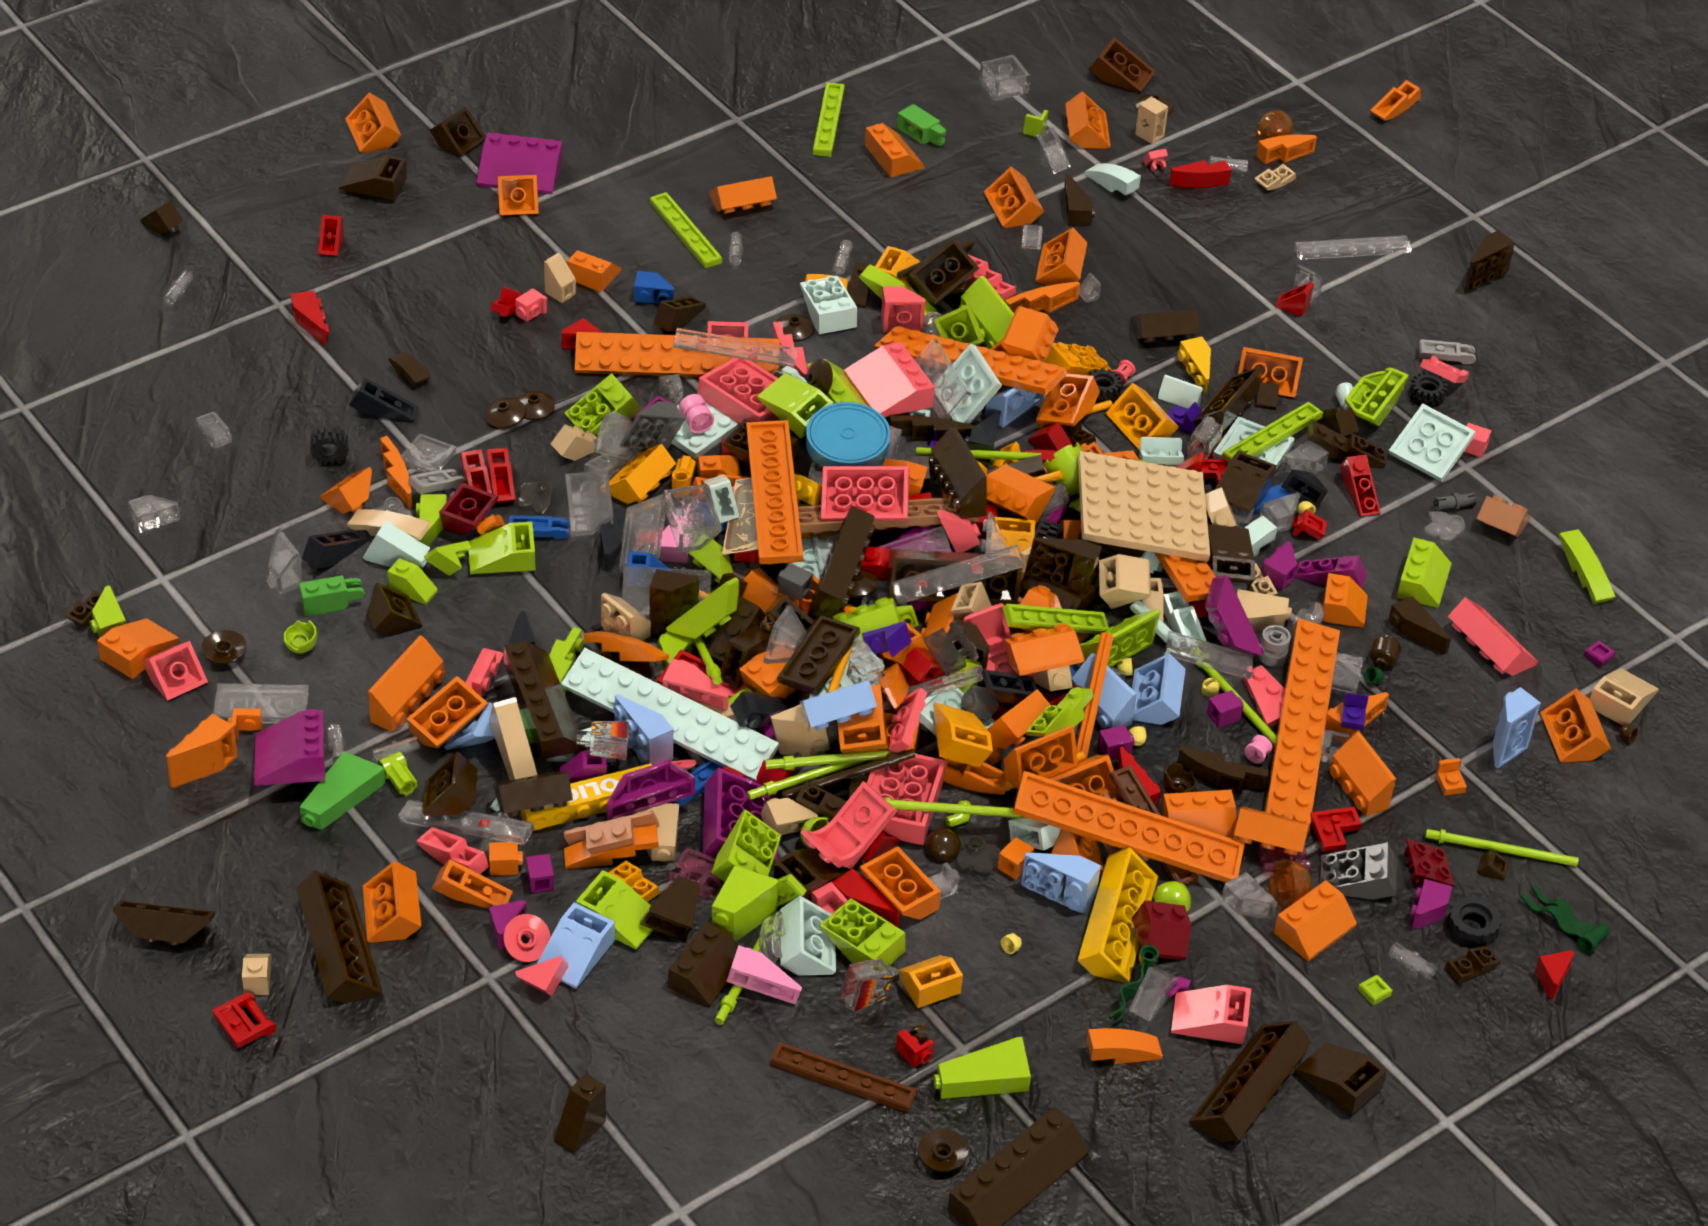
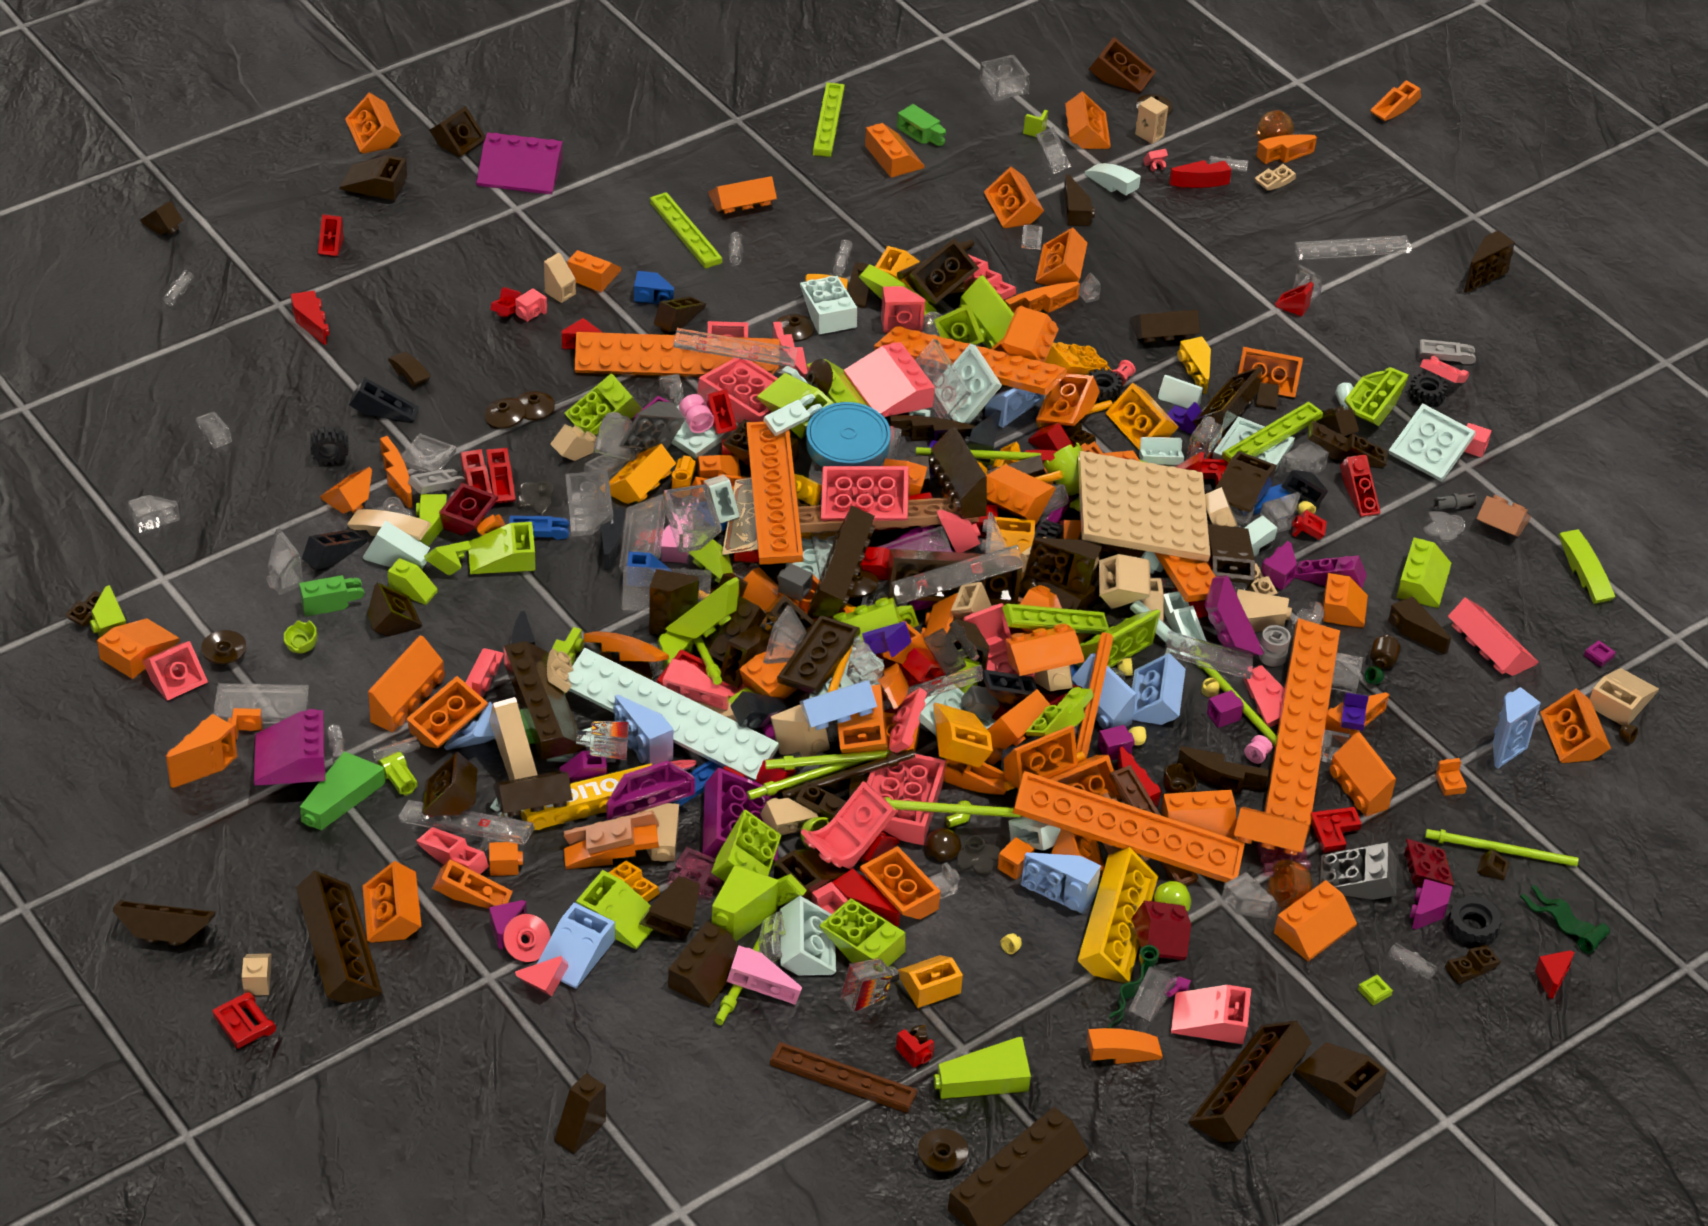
(518, 195): orange slope -> none
(540, 873): magenta brick -> none
(558, 669): none -> tan slope
(622, 618): tan slope -> none
(721, 409): none -> red slope
(791, 415): none -> light aqua hinge

